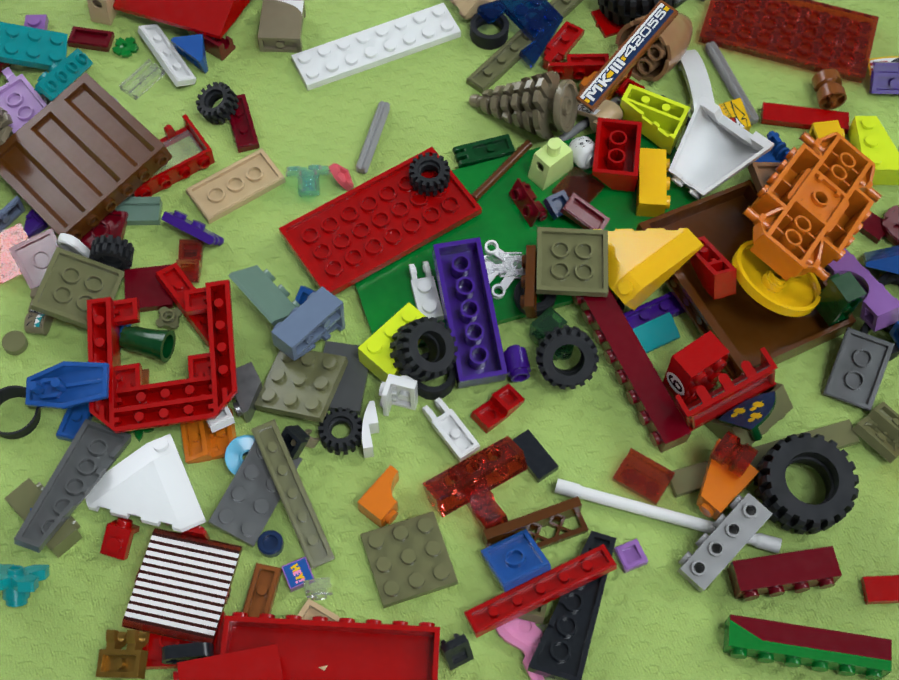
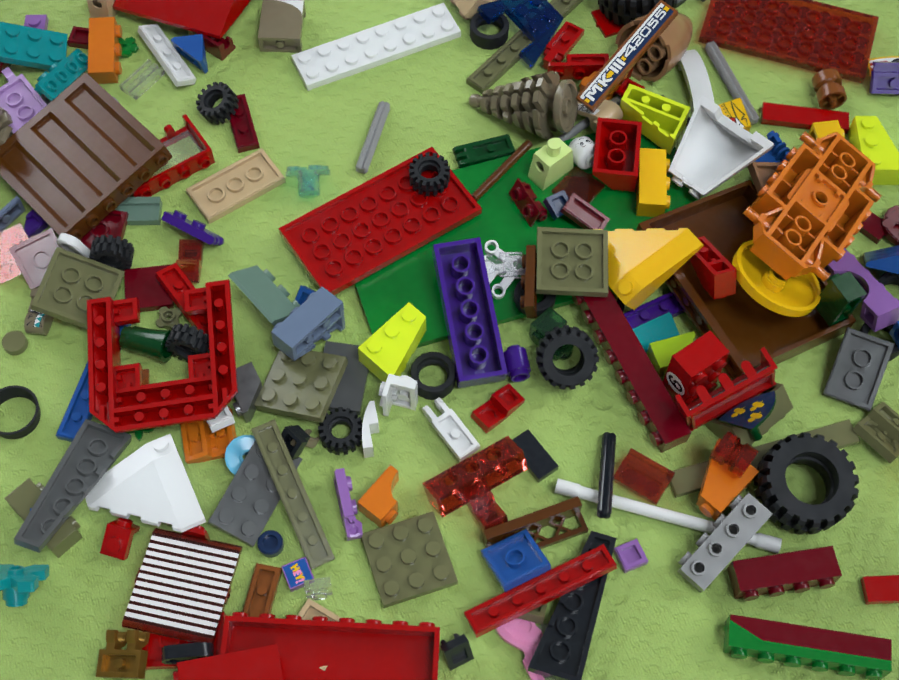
(68, 385): blue piece -> none
(104, 50): none -> orange brick
(187, 341): none -> black tyre
(342, 176): coral tile -> none
(347, 507): none -> medium lavender hinge
(426, 292): white hinge -> none
(440, 348): black tyre -> none
(606, 476): none -> black axle
(662, 351): none -> lime slope

